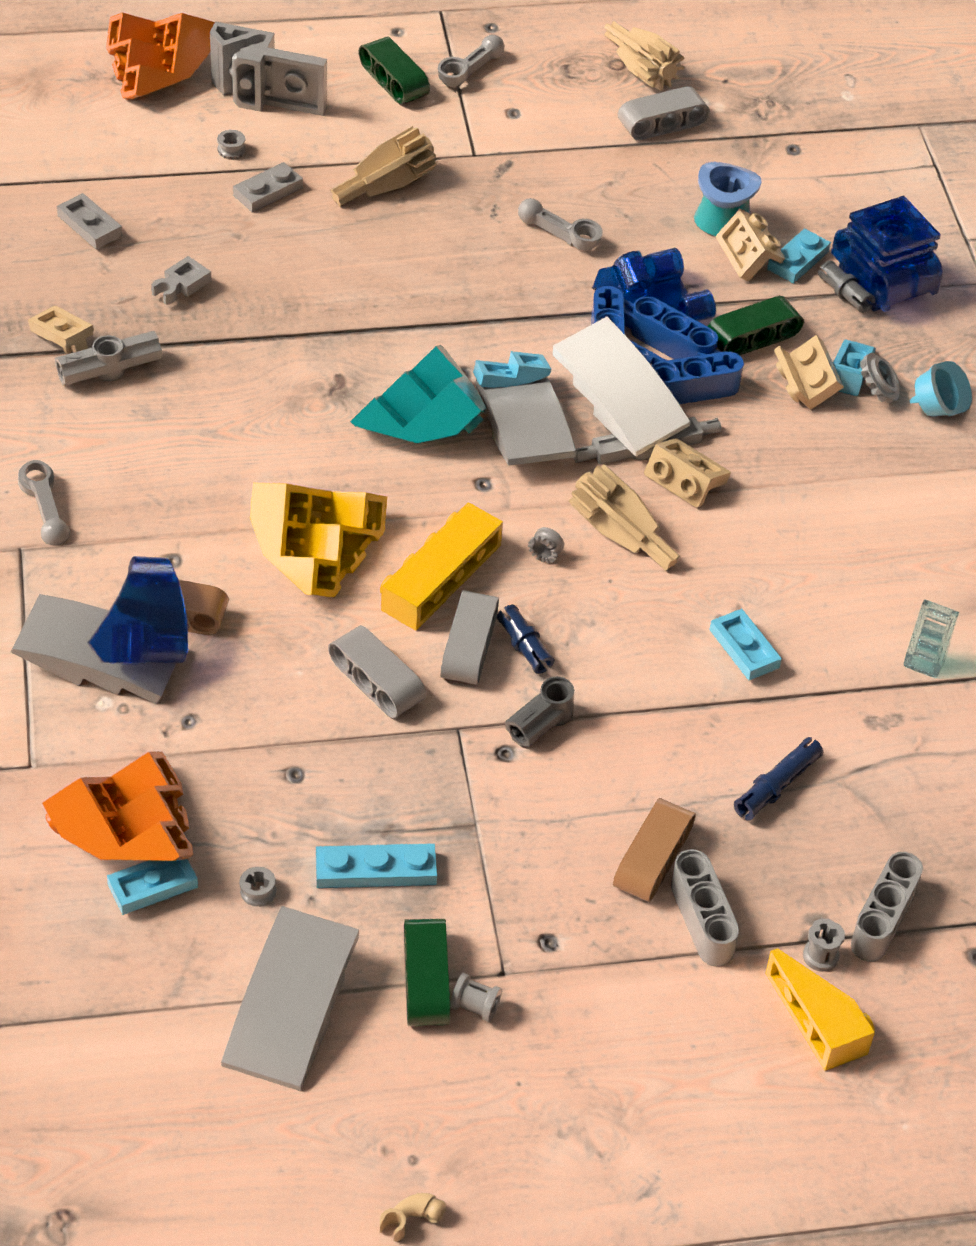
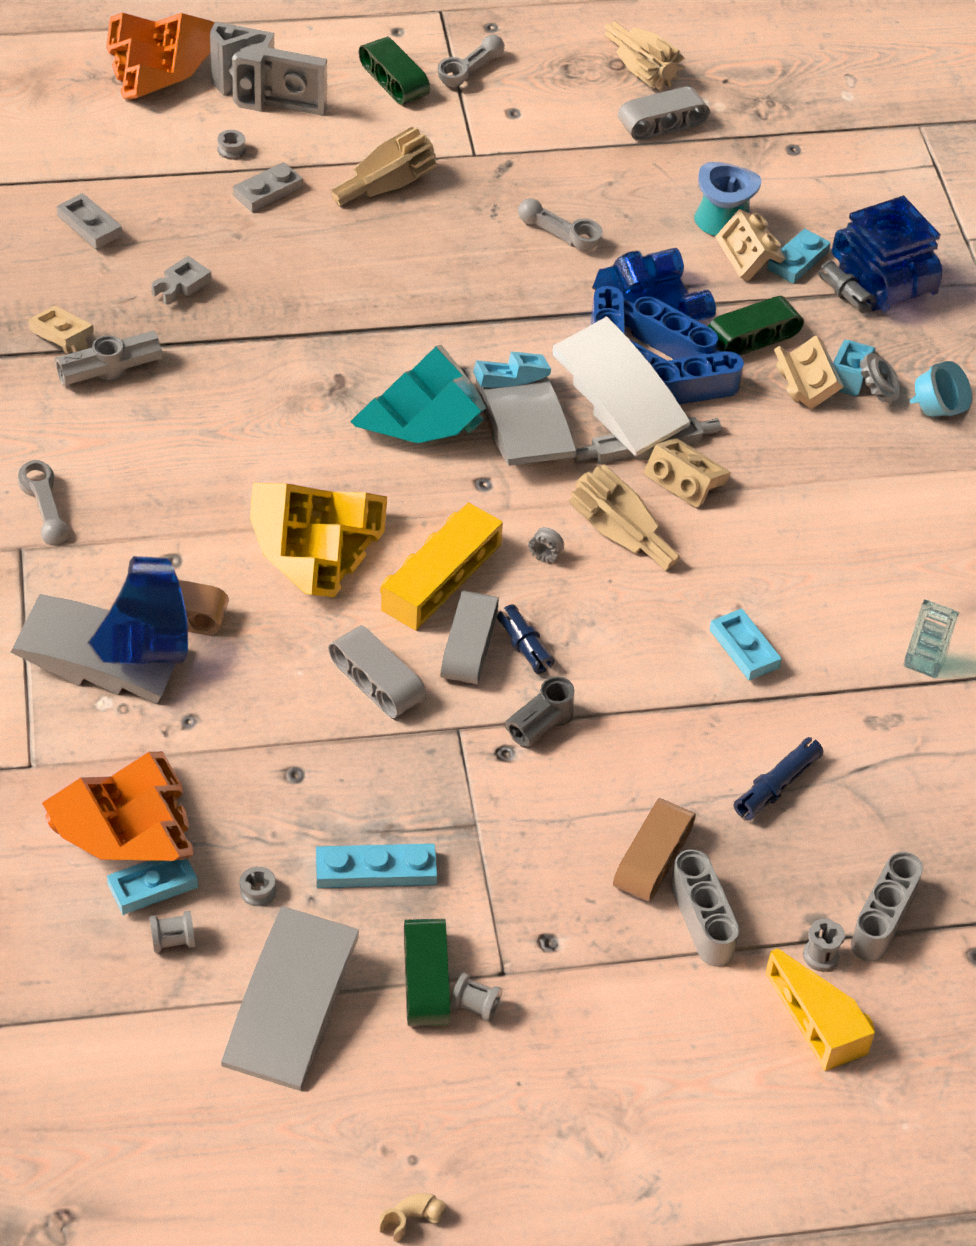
(172, 931): none -> light grey bush

